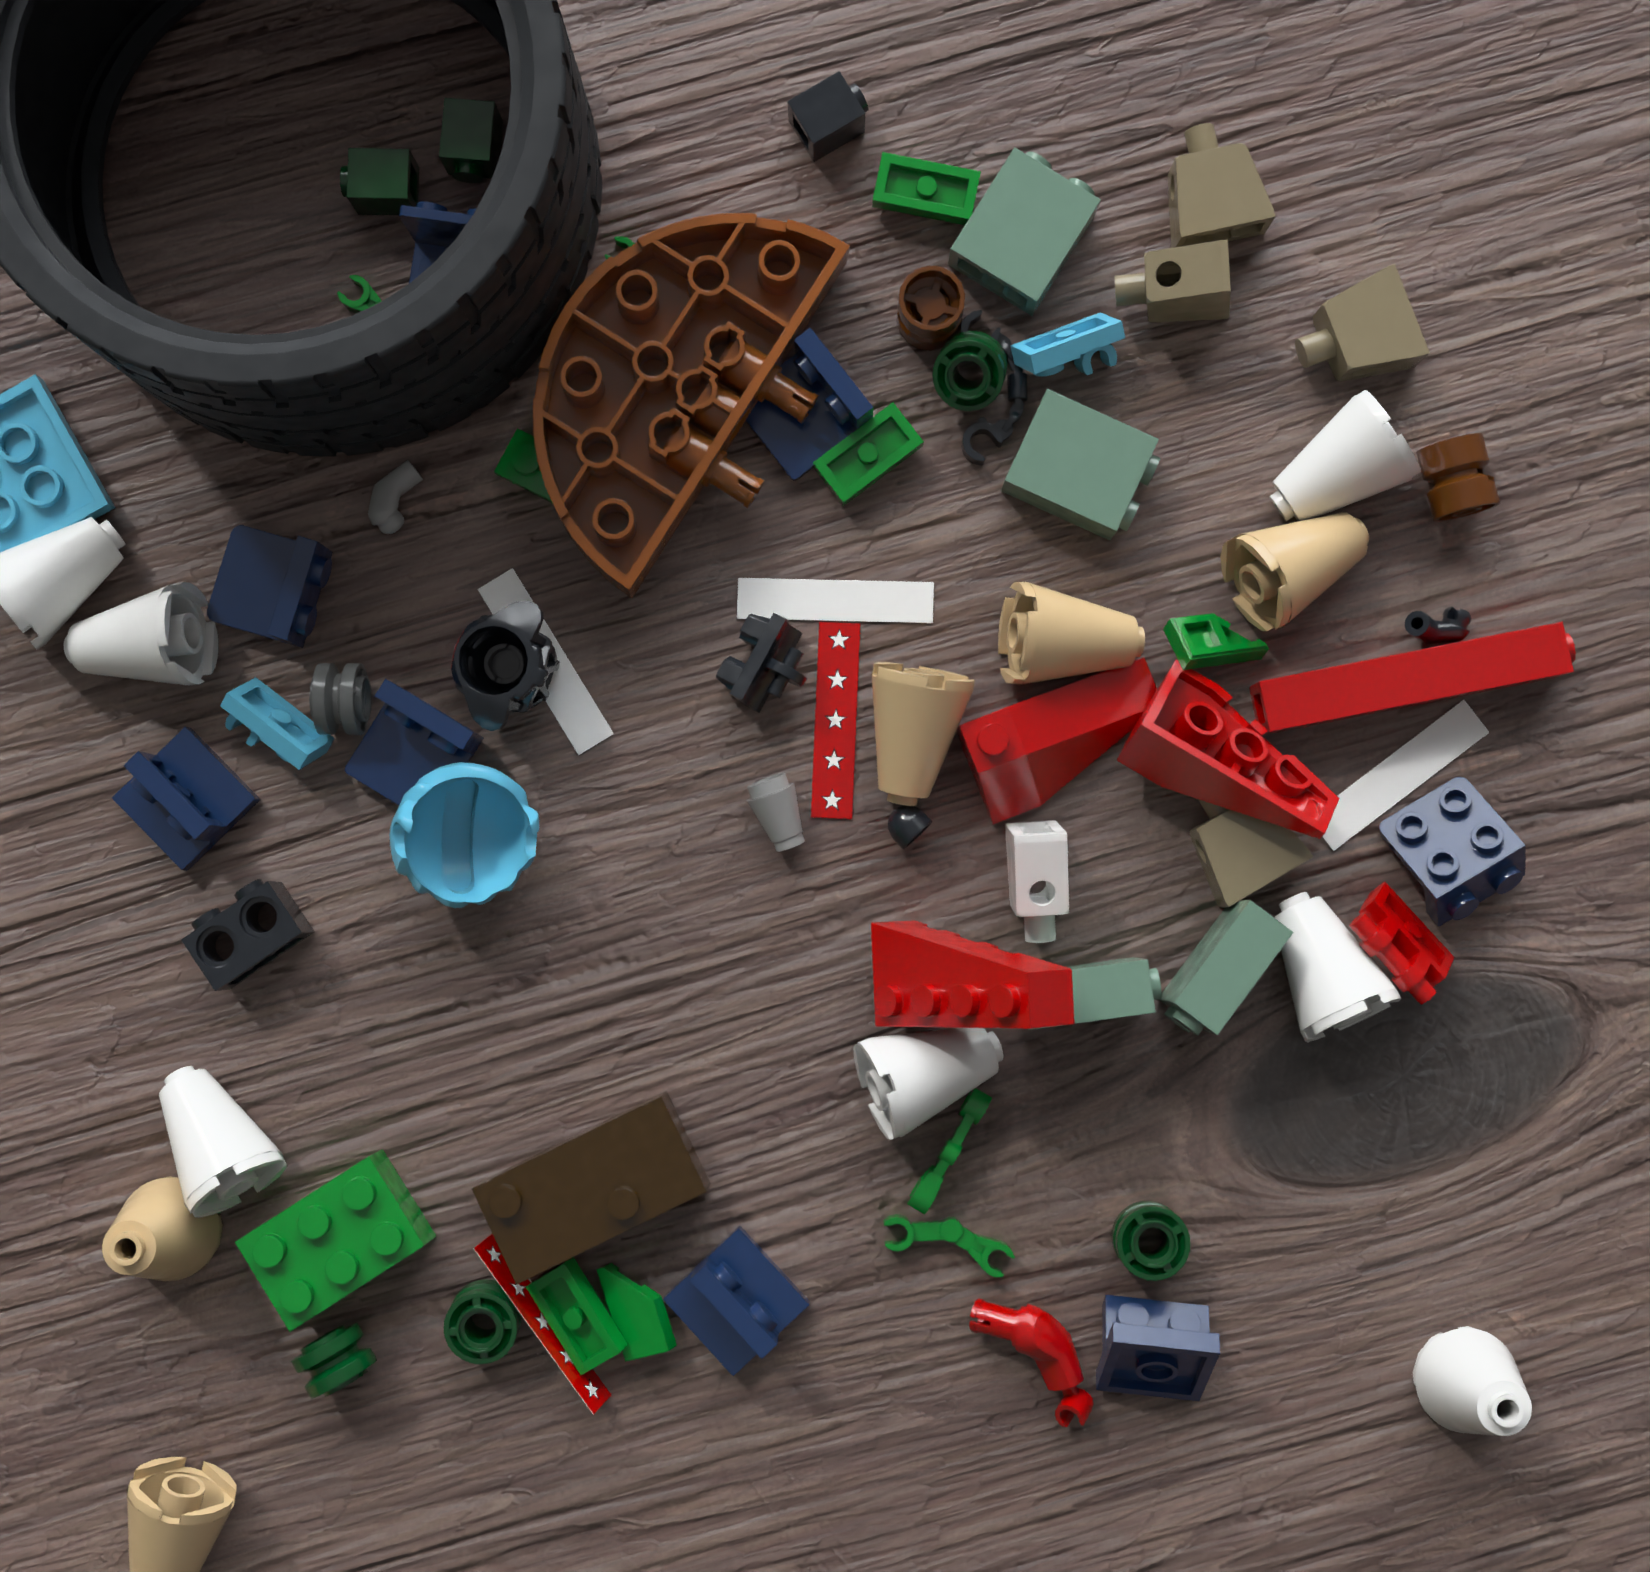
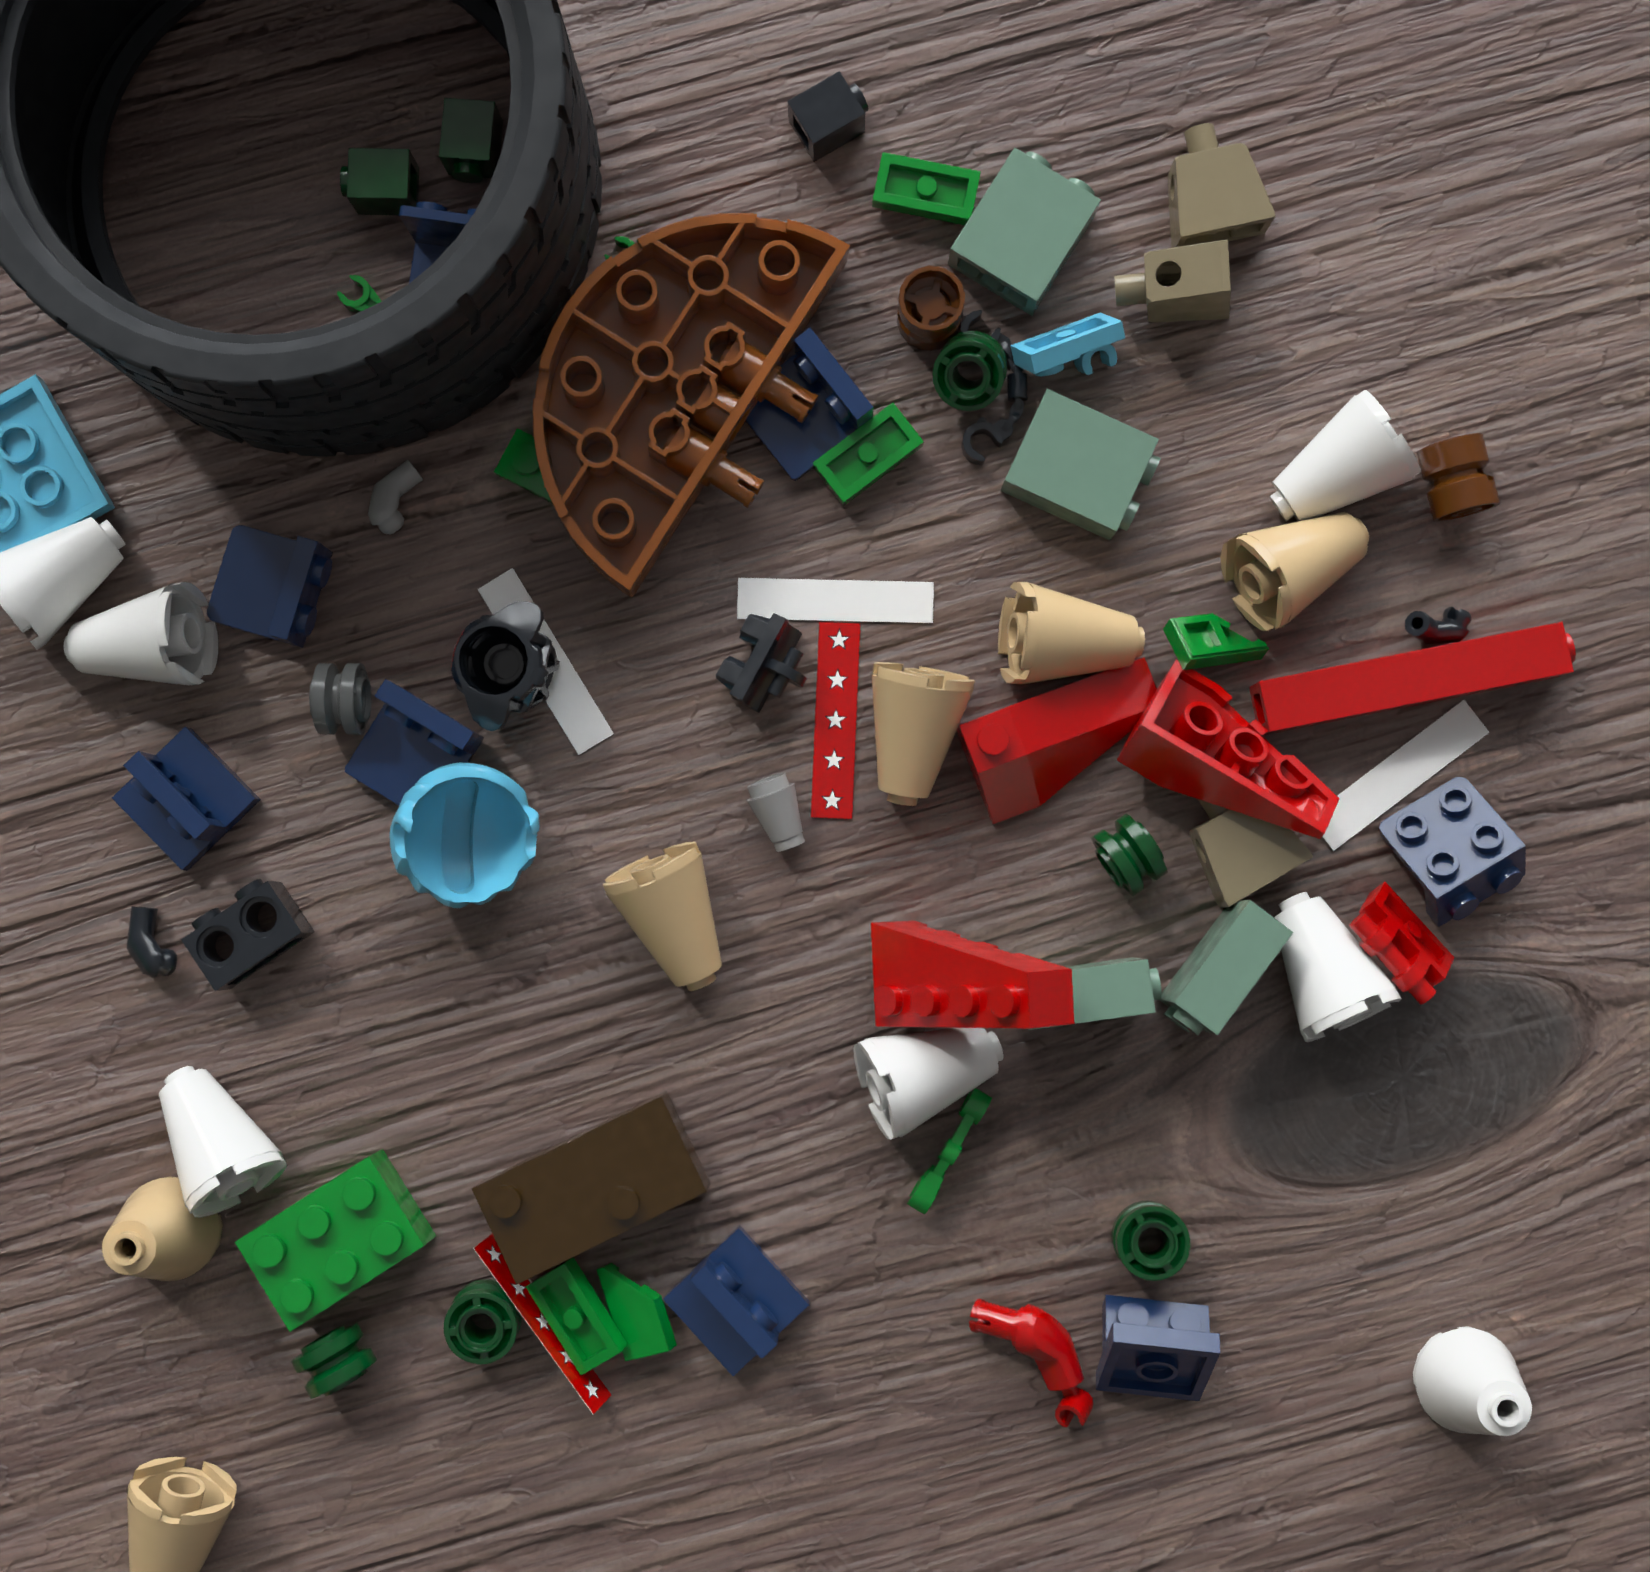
(144, 947): none -> black arm
(274, 723): medium azure plate -> none
(671, 912): none -> tan cone
(907, 824): black hinge -> none
(951, 1231): green piece -> none
(1037, 854): white torso -> none
(1129, 854): none -> dark green wheel
(1365, 330): dark tan torso -> none

